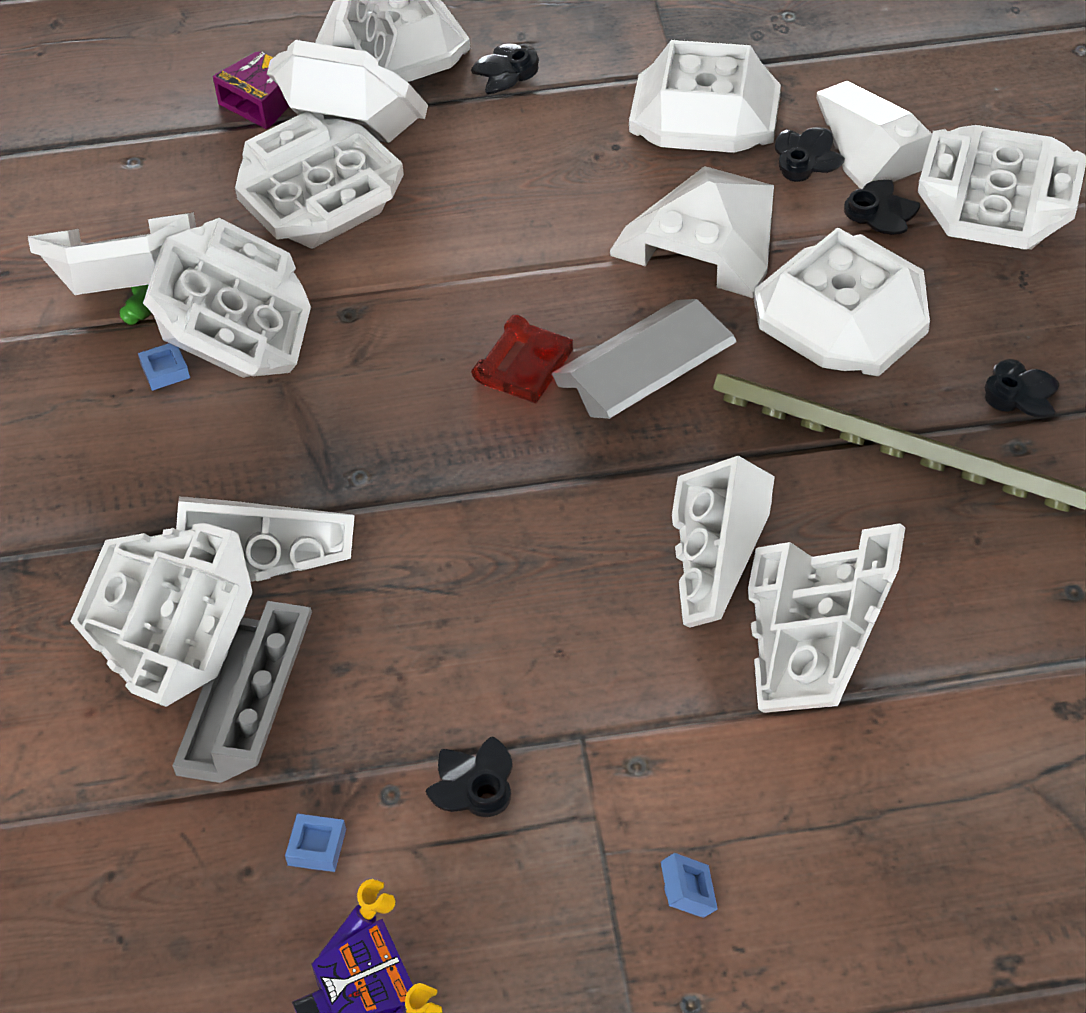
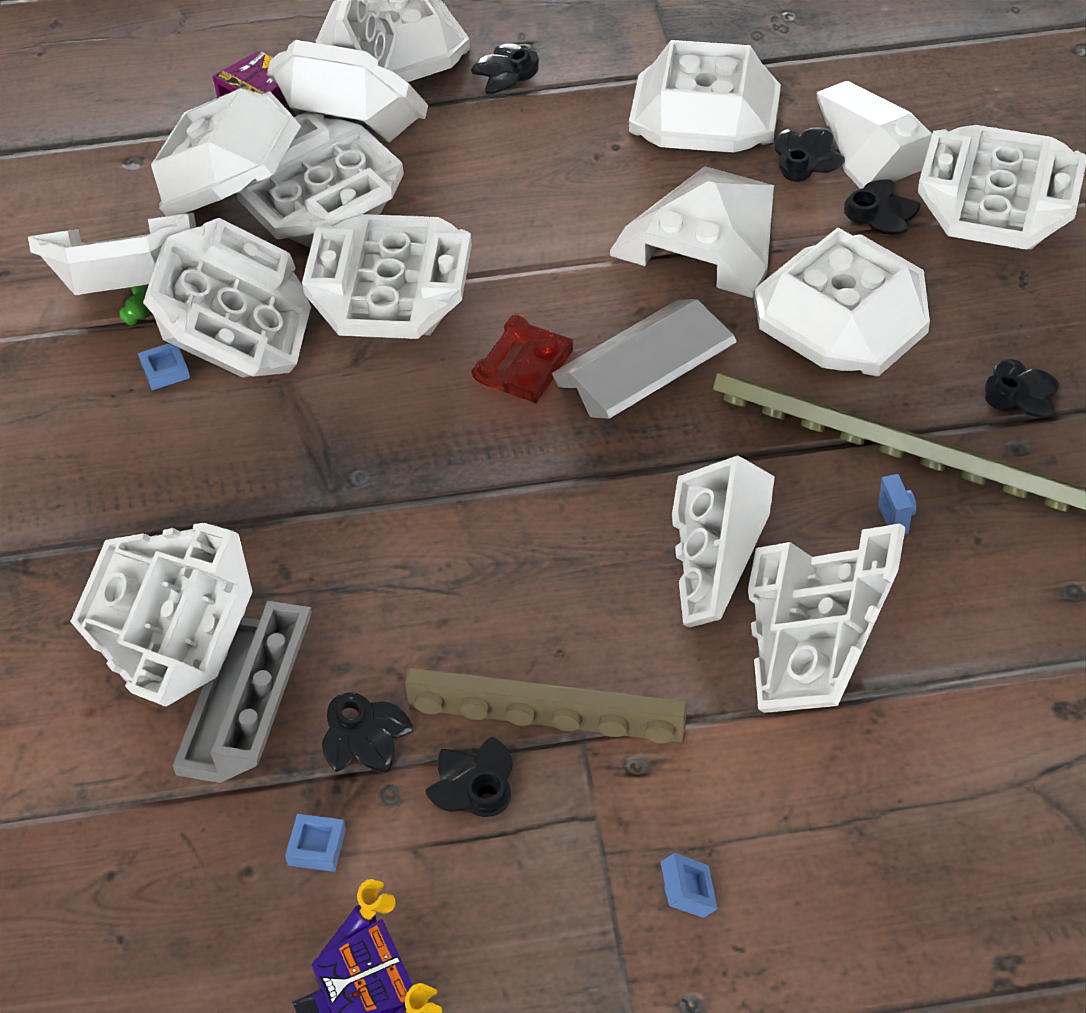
(222, 149): none -> white piece
(274, 537): white wedge -> none
(365, 737): none -> black plate
(386, 274): none -> white piece
(546, 705): none -> dark tan plate
(895, 502): none -> medium blue plate

